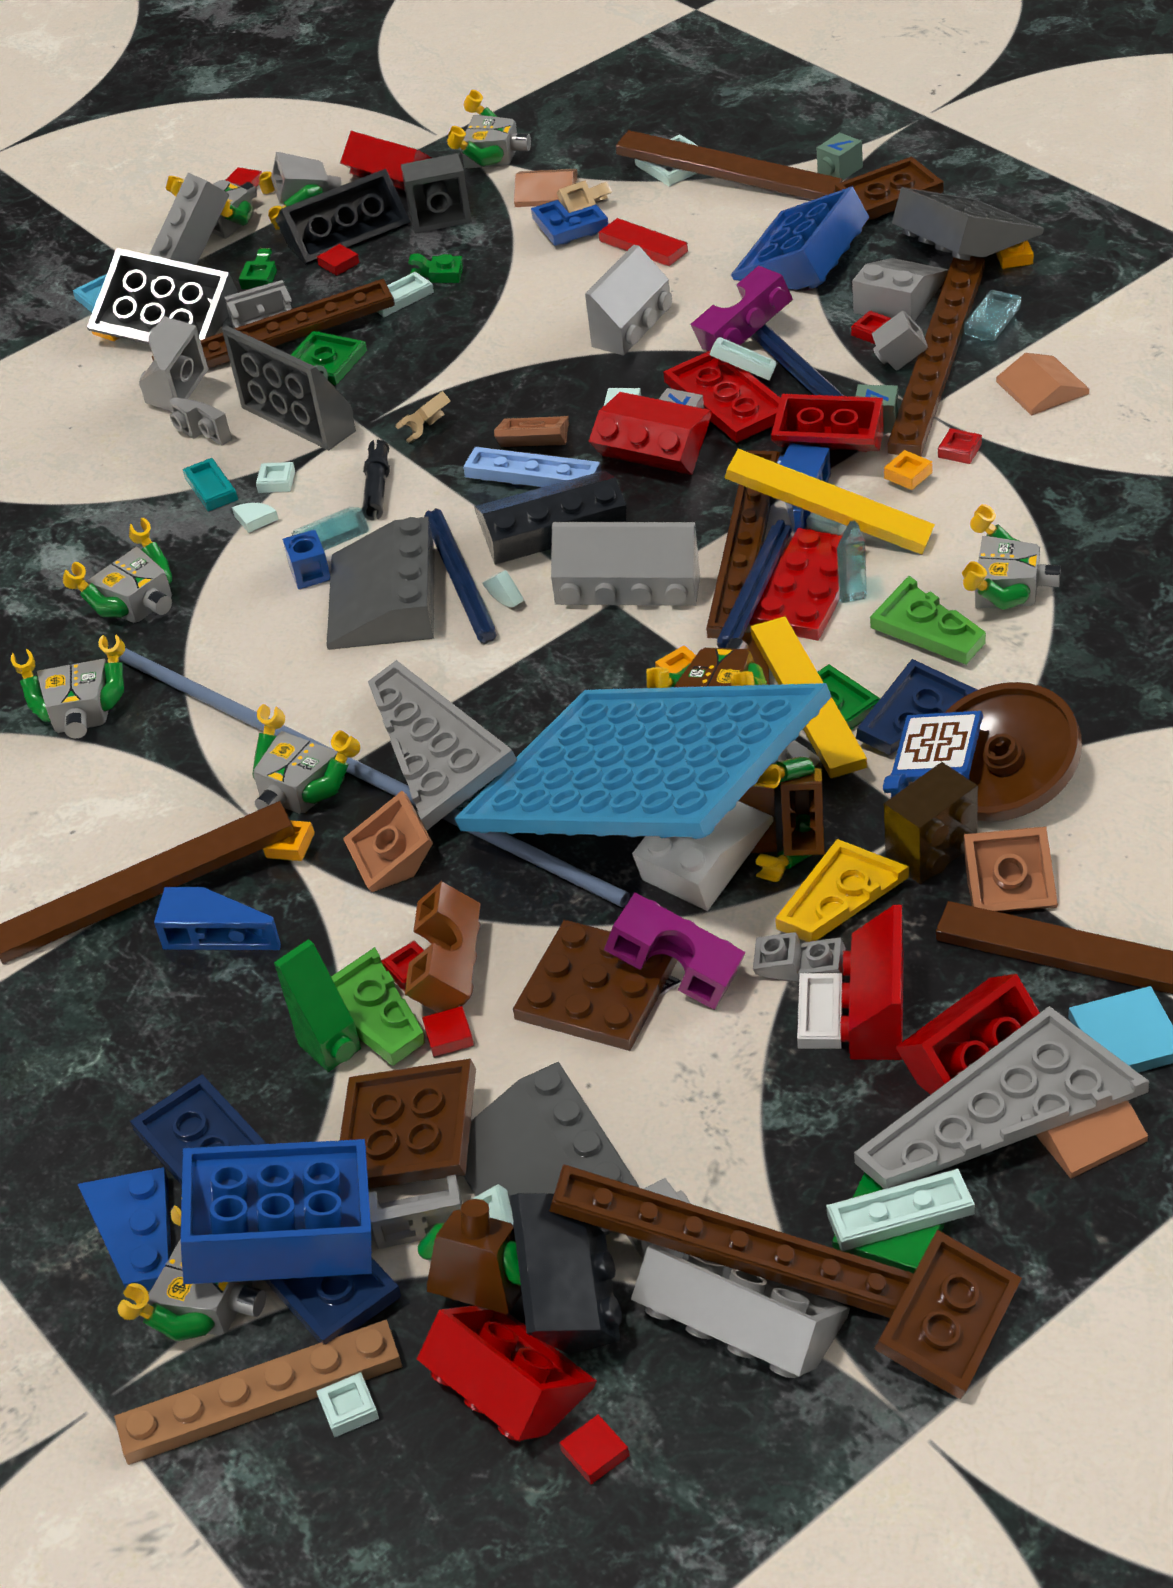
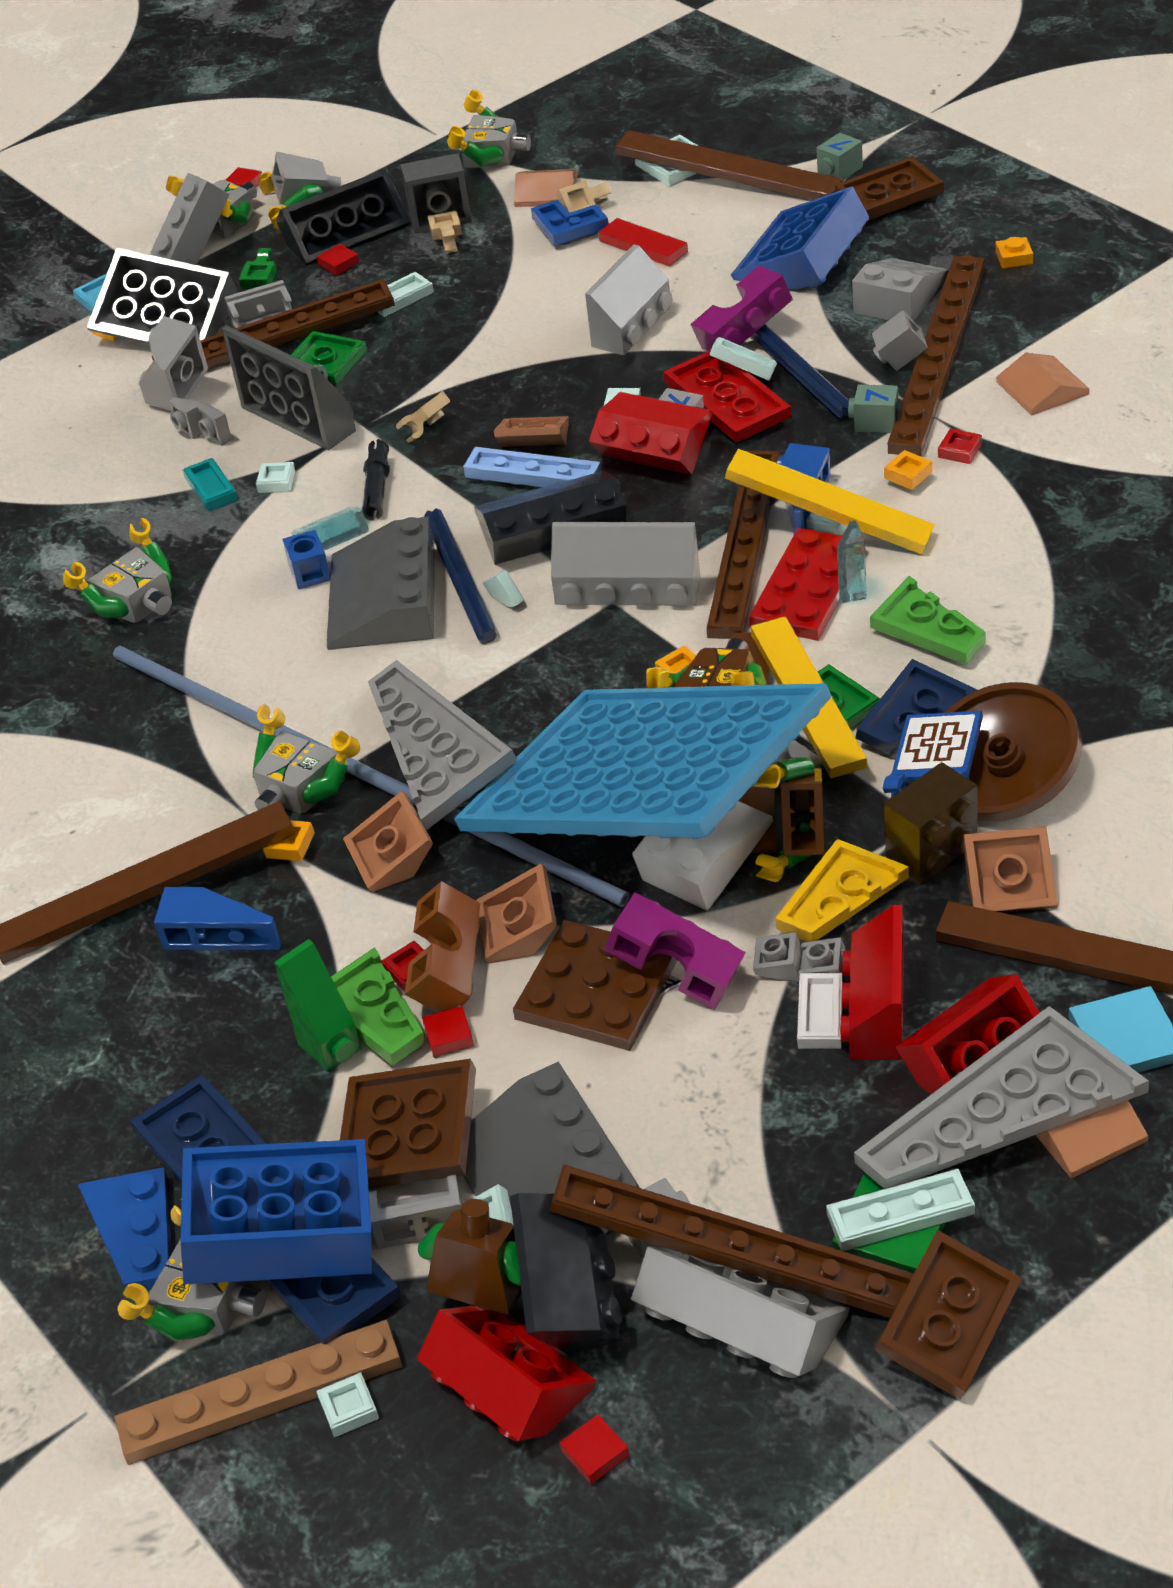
(74, 694): torso -> none
(254, 515): light aqua tile -> none
(370, 154): red slope -> none
(440, 269): green plate -> none
(445, 227): none -> tan plate
(517, 916): none -> nougat slope
(755, 583): dark blue axle -> none
(829, 422): red slope -> none
(867, 325): red tile -> none
(960, 223): dark grey slope -> none
(992, 315): clear light blue plate -> none
(1006, 567): torso -> none

